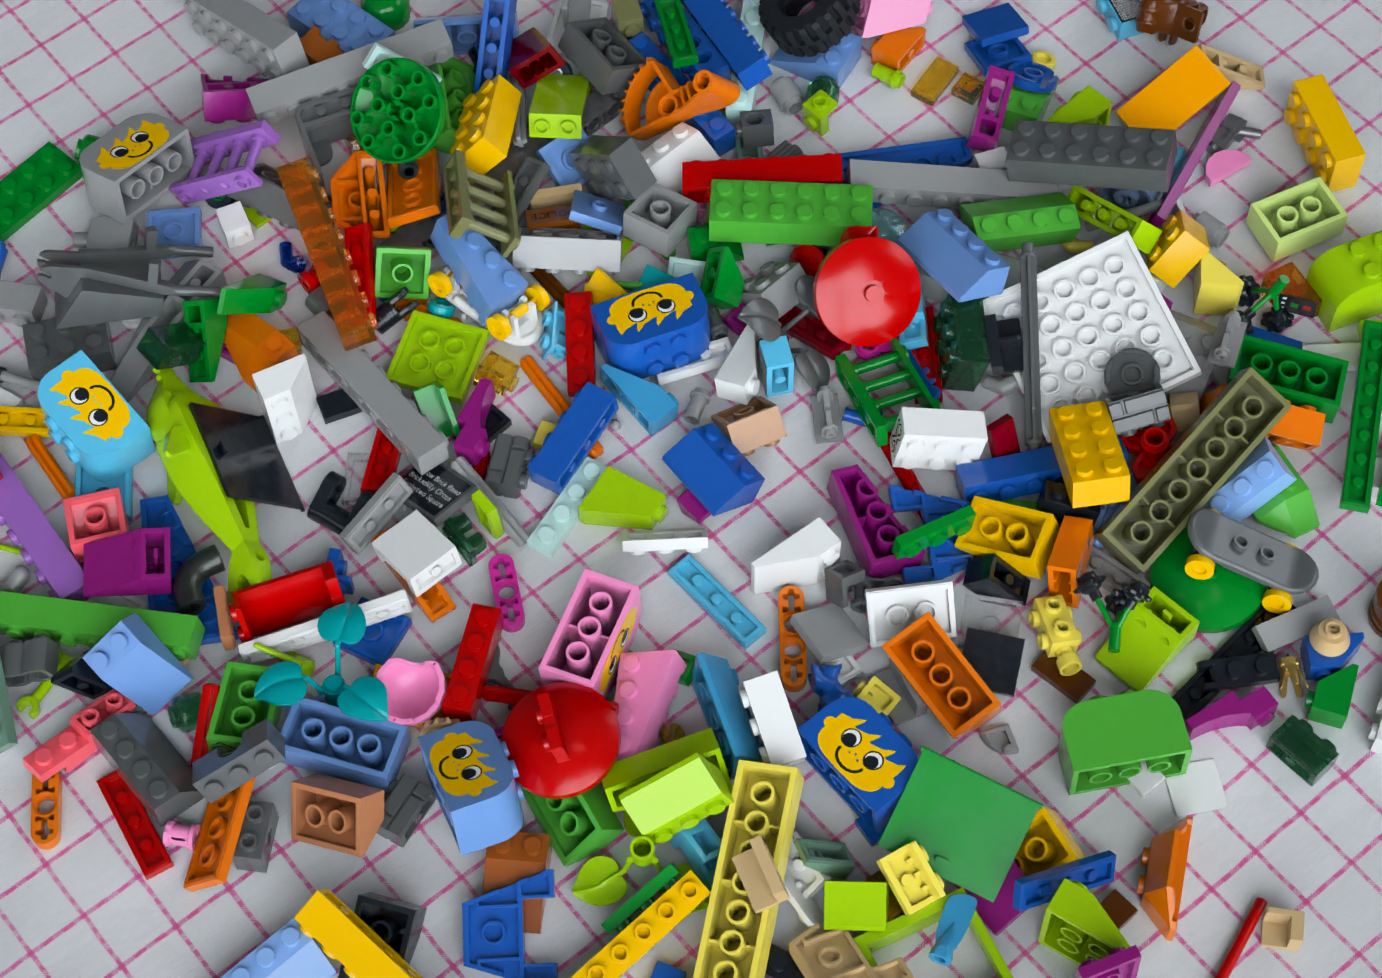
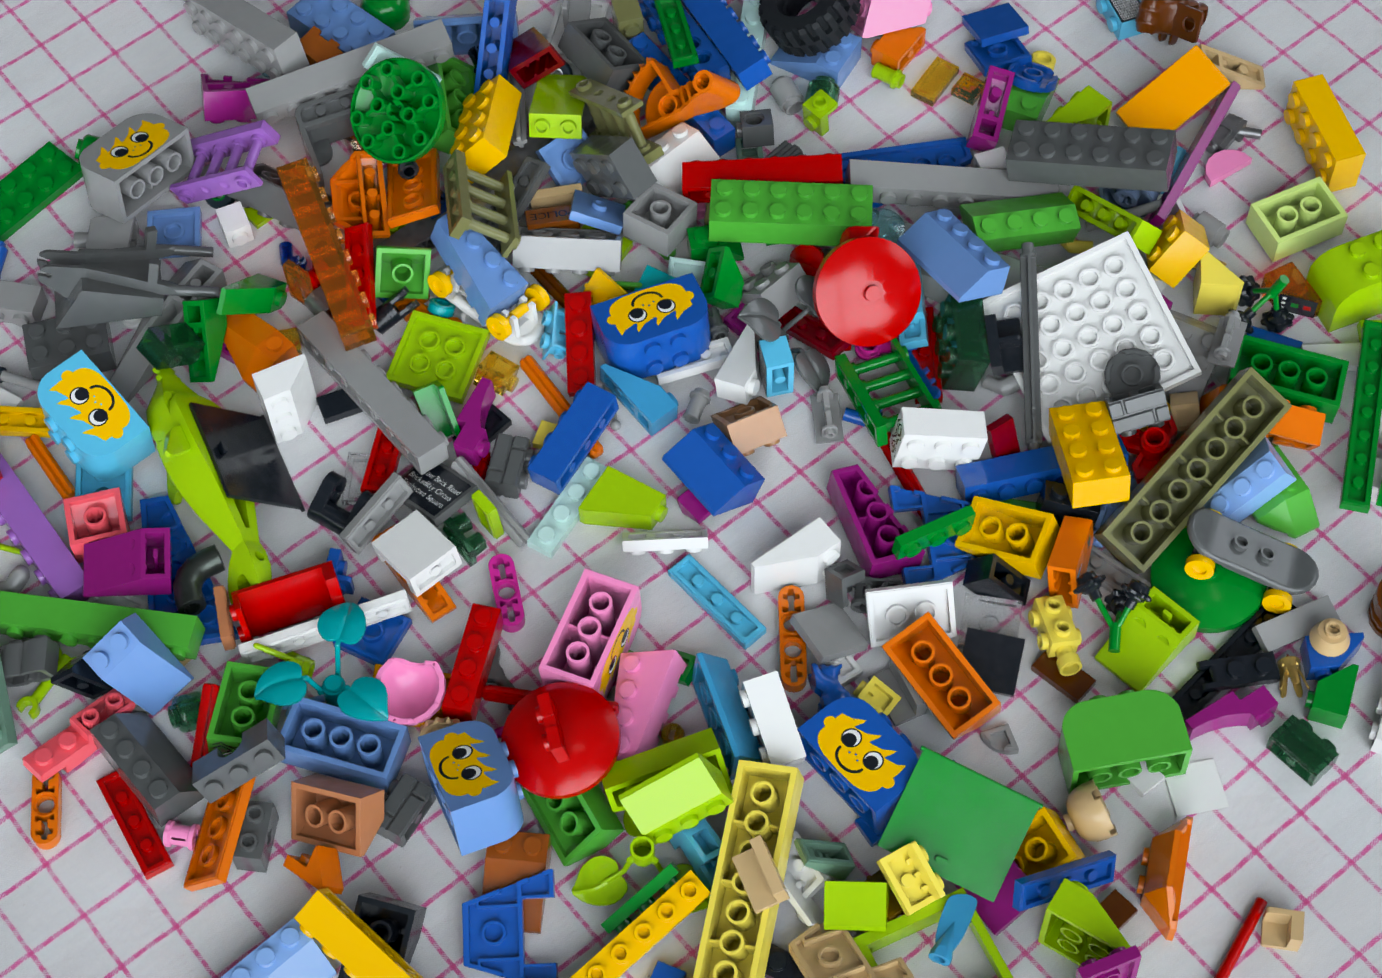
(297, 281): none -> clear orange tile
(319, 869): none -> orange slope
(615, 115): none -> olive fence
(1089, 813): none -> tan cylinder

